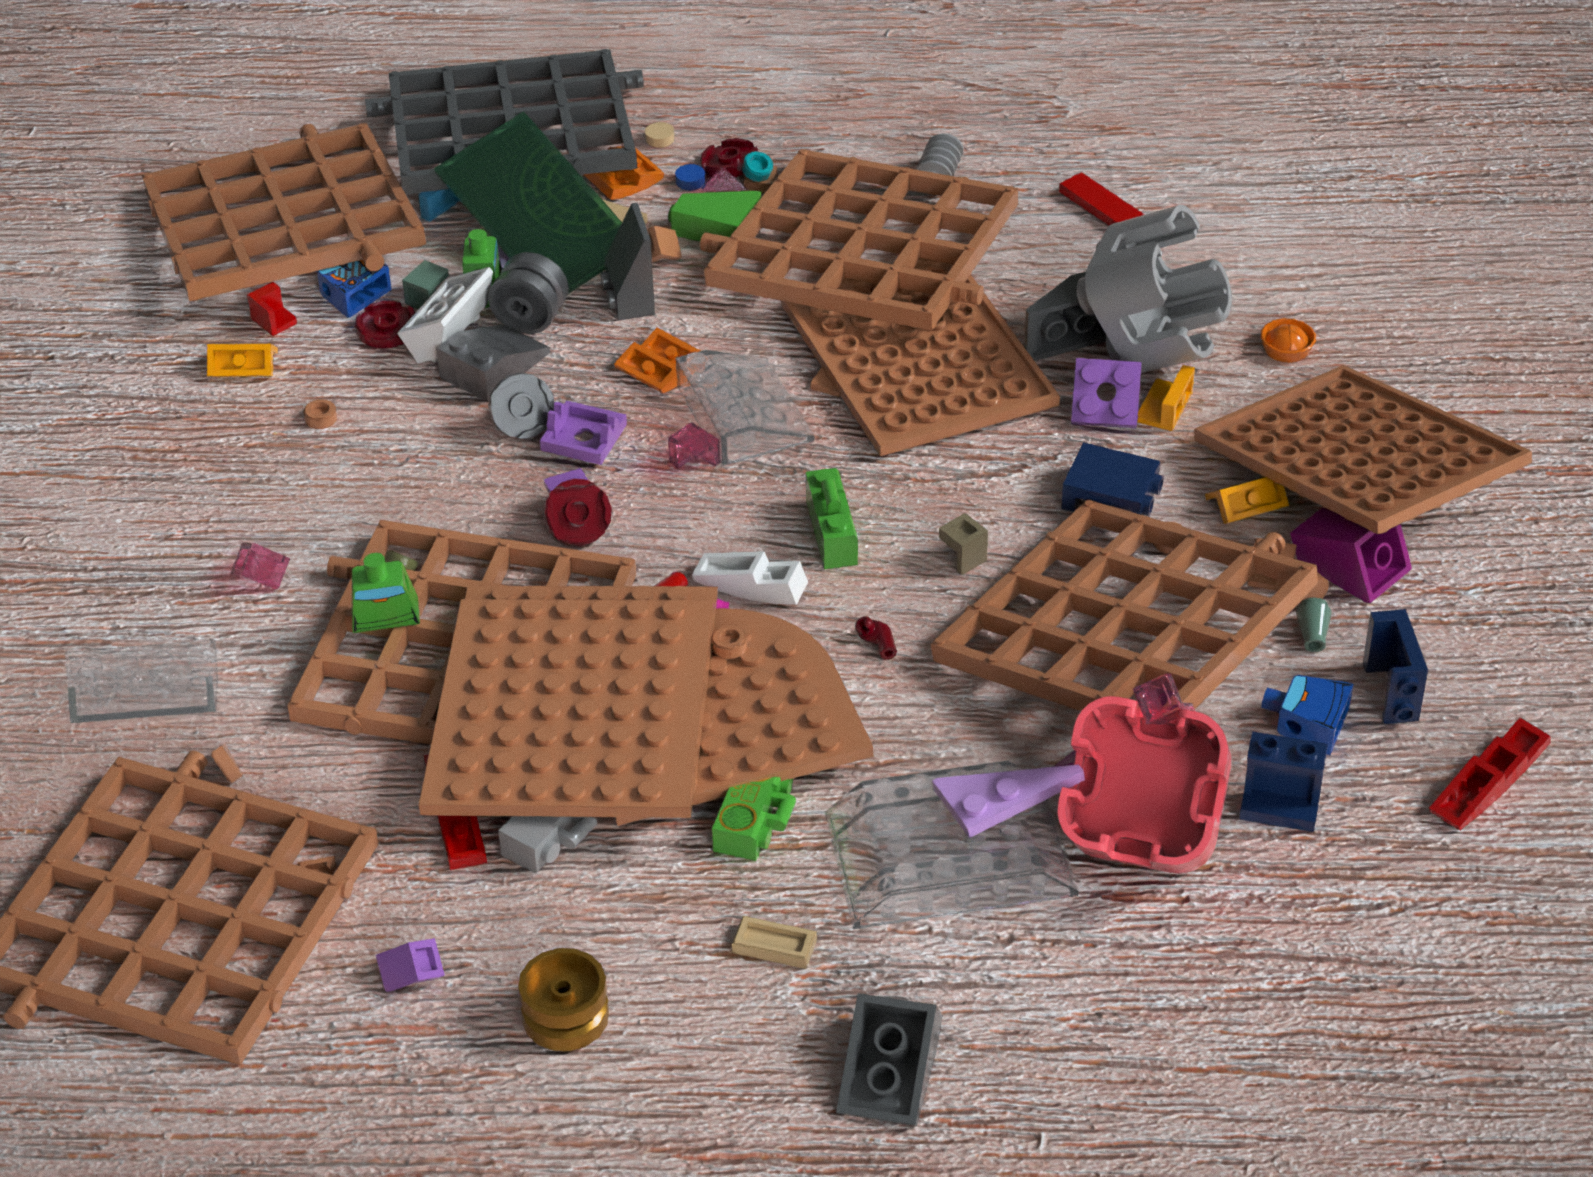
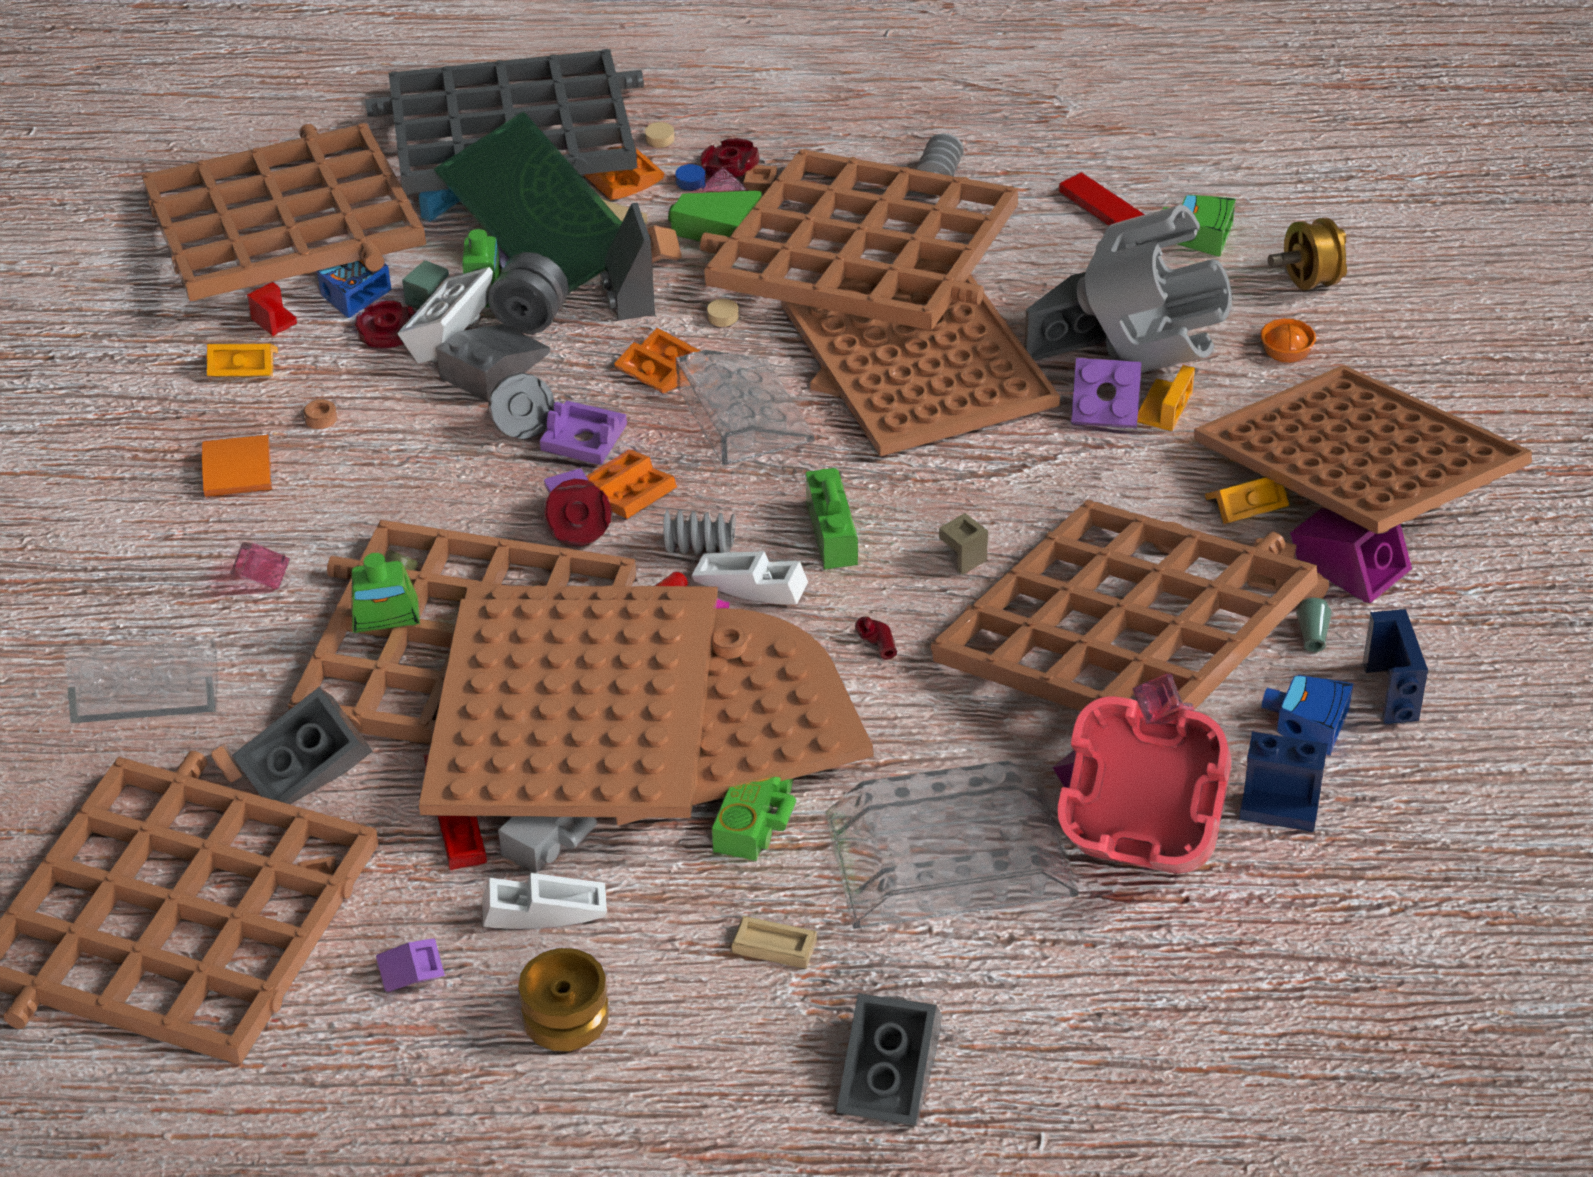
(236, 465): none -> orange slope
(302, 749): none -> dark grey slope
(542, 902): none -> white slope
(631, 482): none -> orange slope
(693, 443): clear pink panel -> none
(698, 533): none -> light grey piece
(723, 312): none -> tan tile
(757, 166): teal tile -> none
(991, 798): lavender wing -> none
(1112, 479): dark blue panel -> none
(1215, 222): none -> bright green torso
(1313, 253): none -> pearl gold wheel
(1490, 774): red slope -> none

